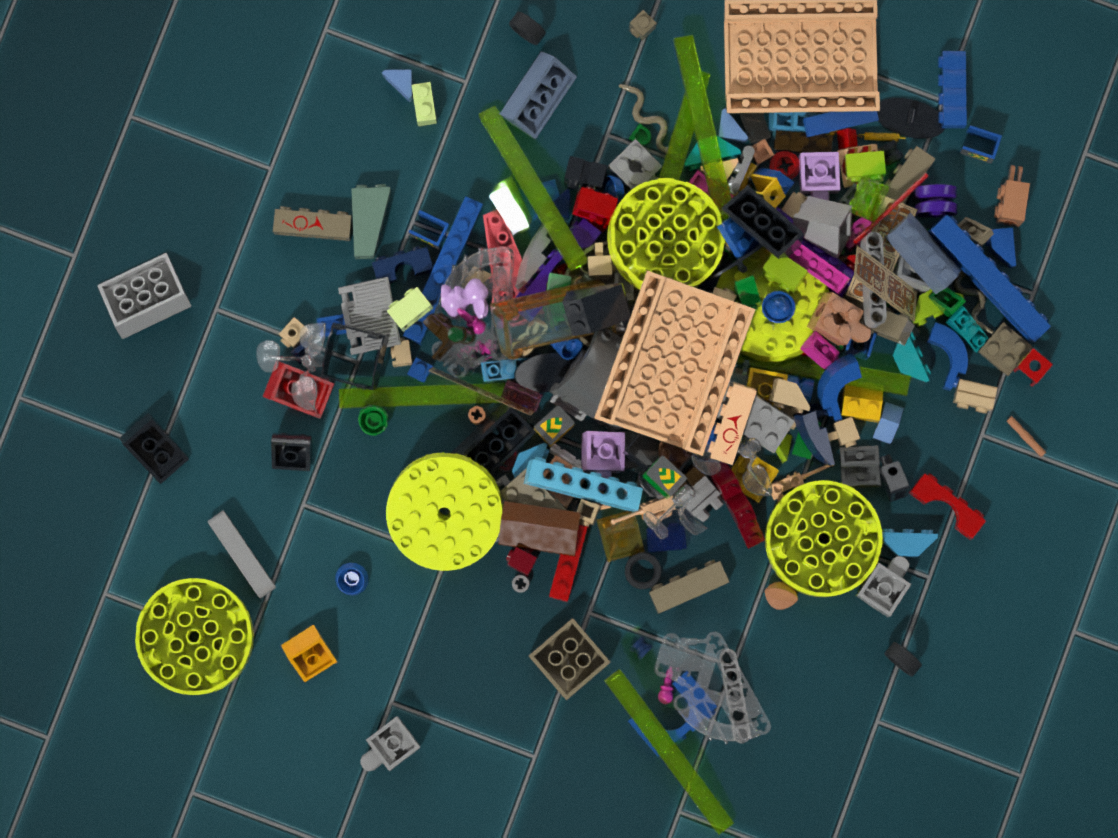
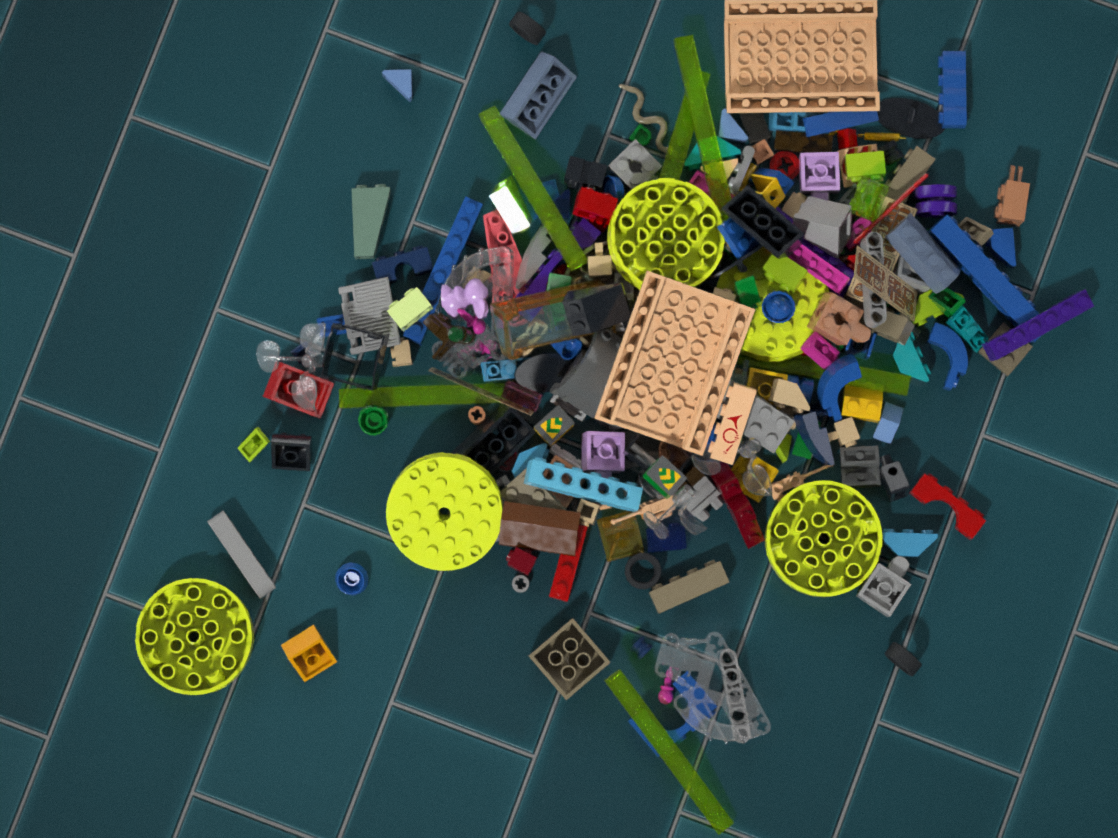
(144, 296): light grey slope -> none
(154, 448): black slope -> none
(253, 444): none -> lime slope
(291, 333): tan brick -> none
(312, 224): dark tan brick -> none
(389, 746): light grey brick -> none
(419, 370): blue plate -> none
(424, 104): yellowish green brick -> none
(436, 245): blue piece -> none
(642, 25): dark tan brick -> none
(642, 454): none -> white piece
(780, 595): nougat piece -> none
(972, 292): dark tan animal -> none
(974, 395): tan brick -> none
(986, 135): blue piece -> none
(1025, 368): red piece -> none
(1026, 436): nougat piece -> none
(1038, 325): none -> dark purple arch

